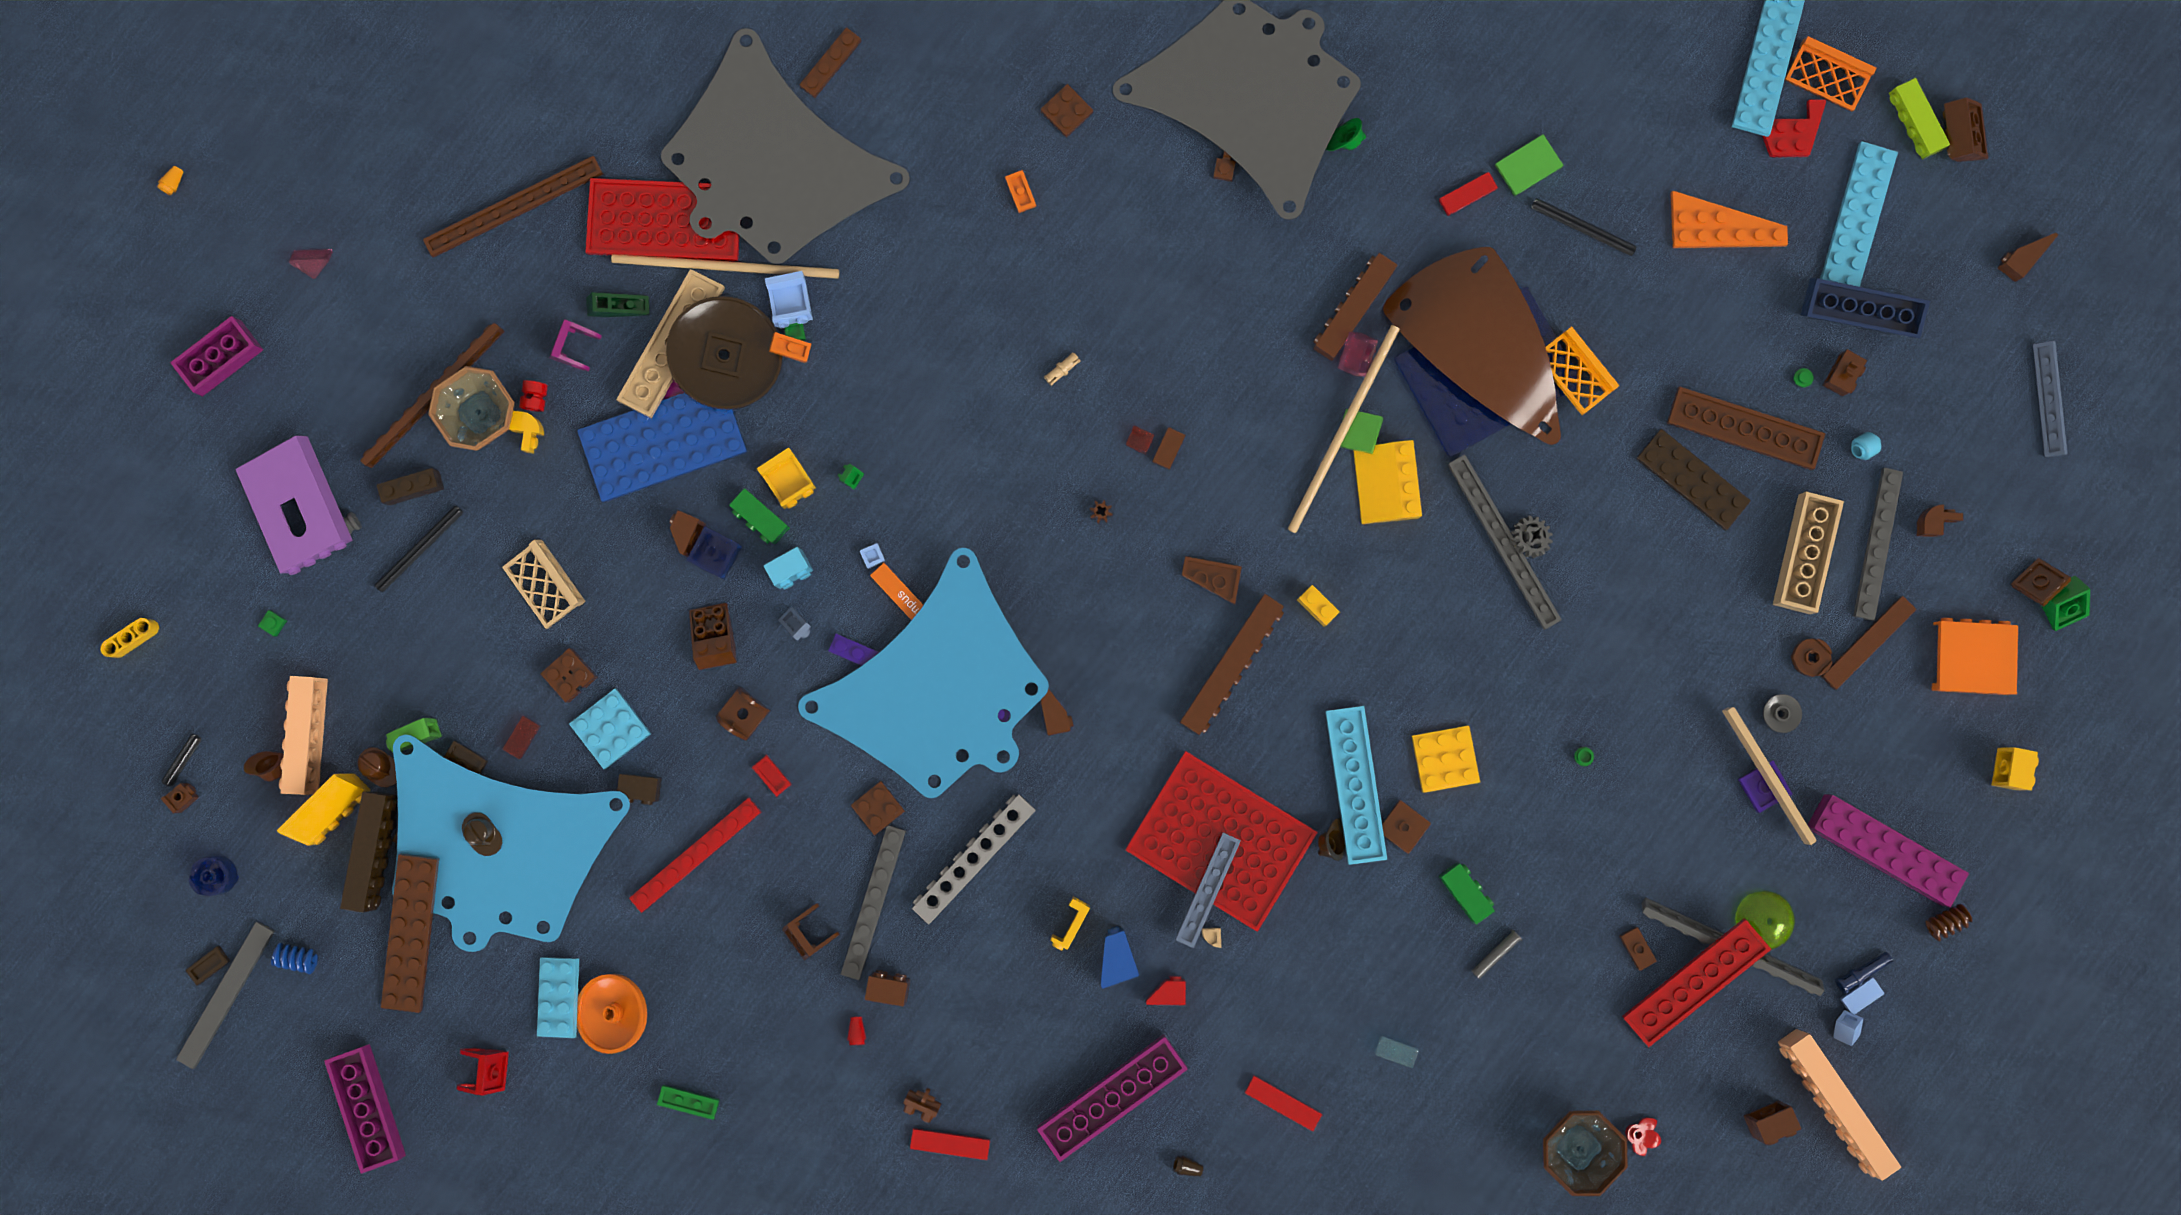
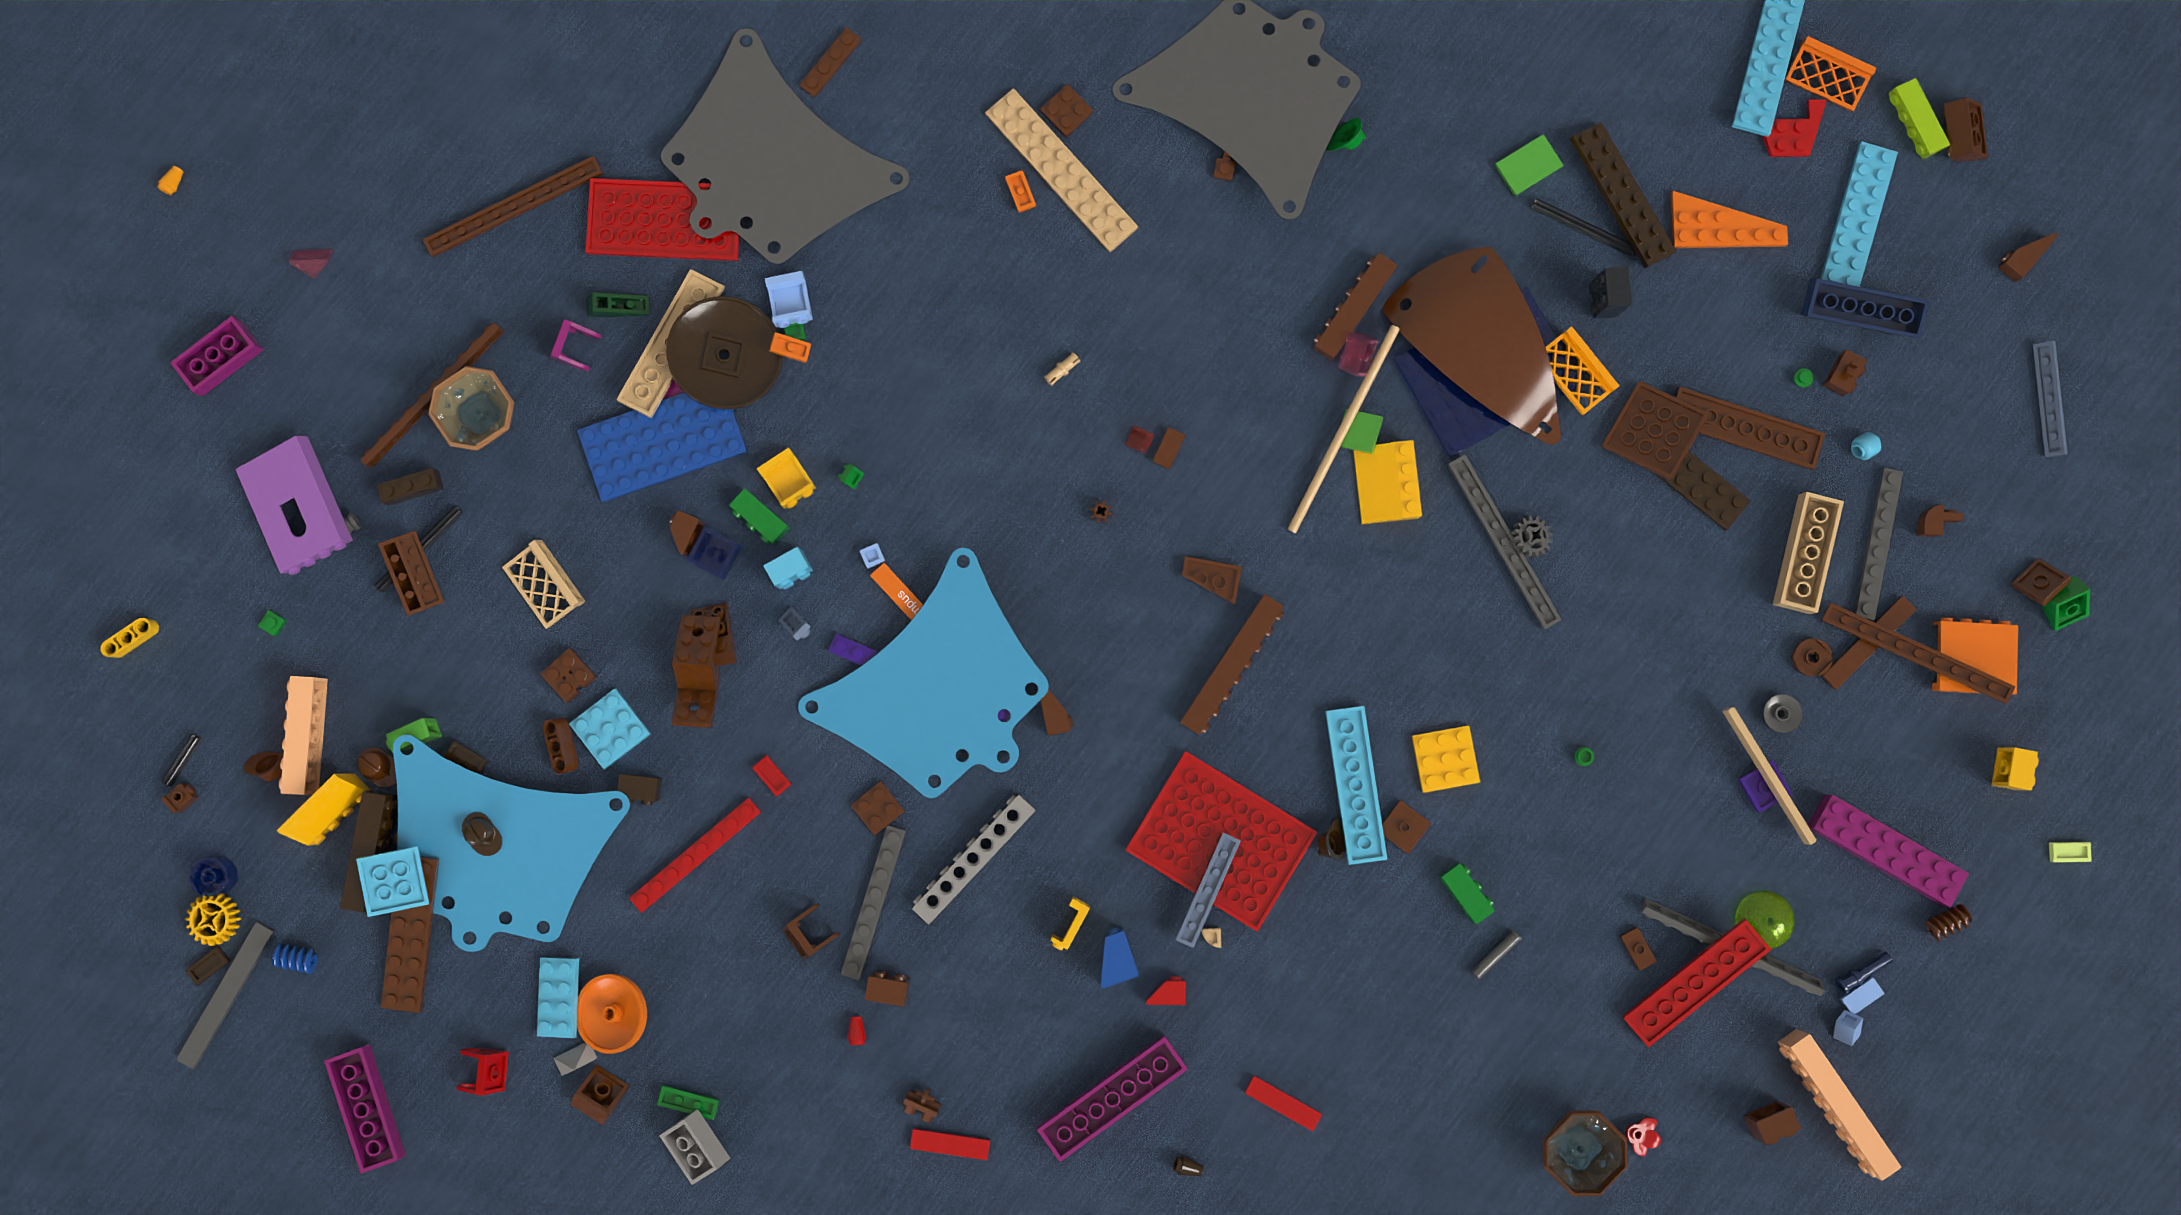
(223, 930): none -> yellow gear
(392, 881): none -> medium azure plate
(411, 573): none -> reddish brown brick
(521, 737): clear red plate -> none
(530, 427): yellow brick -> none
(533, 396): red wheel -> none
(560, 745): none -> reddish brown beam
(575, 1058): none -> light grey slope
(599, 1095): none -> reddish brown slope
(694, 1147): none -> light grey brick
(696, 671): none -> reddish brown bracket
(724, 265): tan piece -> none
(729, 717): reddish brown hose -> none
(1061, 170): none -> tan plate
(1318, 606): yellow brick -> none
(1396, 1051): clear light blue plate -> none
(1468, 193): red tile -> none
(1610, 292): none -> black brick
(1623, 195): none -> dark brown plate
(1655, 430): none -> reddish brown plate
(1918, 653): none -> reddish brown plate
(2070, 851): none -> yellowish green tile

